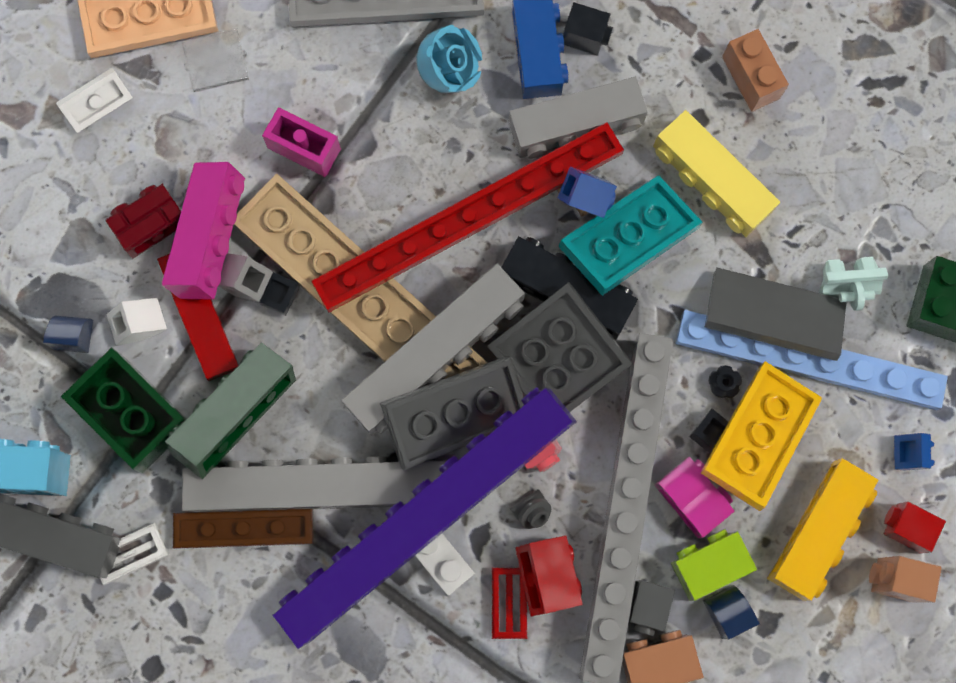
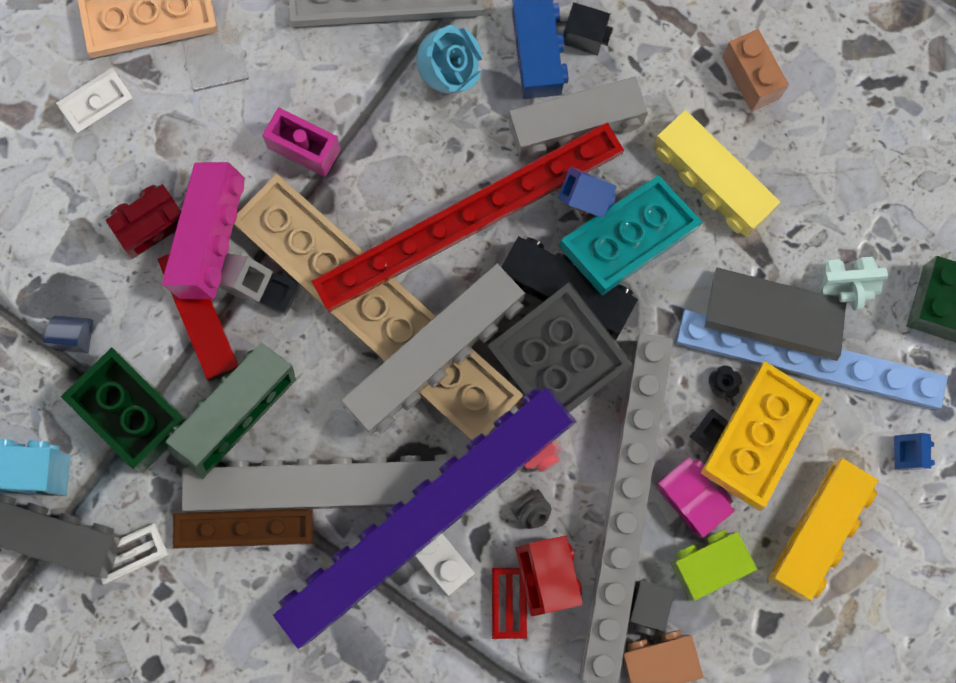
(136, 320): white brick -> none
(451, 411): dark grey tile -> none
(731, 612): dark blue brick -> none
(905, 579): nougat brick -> none
(913, 527): red brick -> none

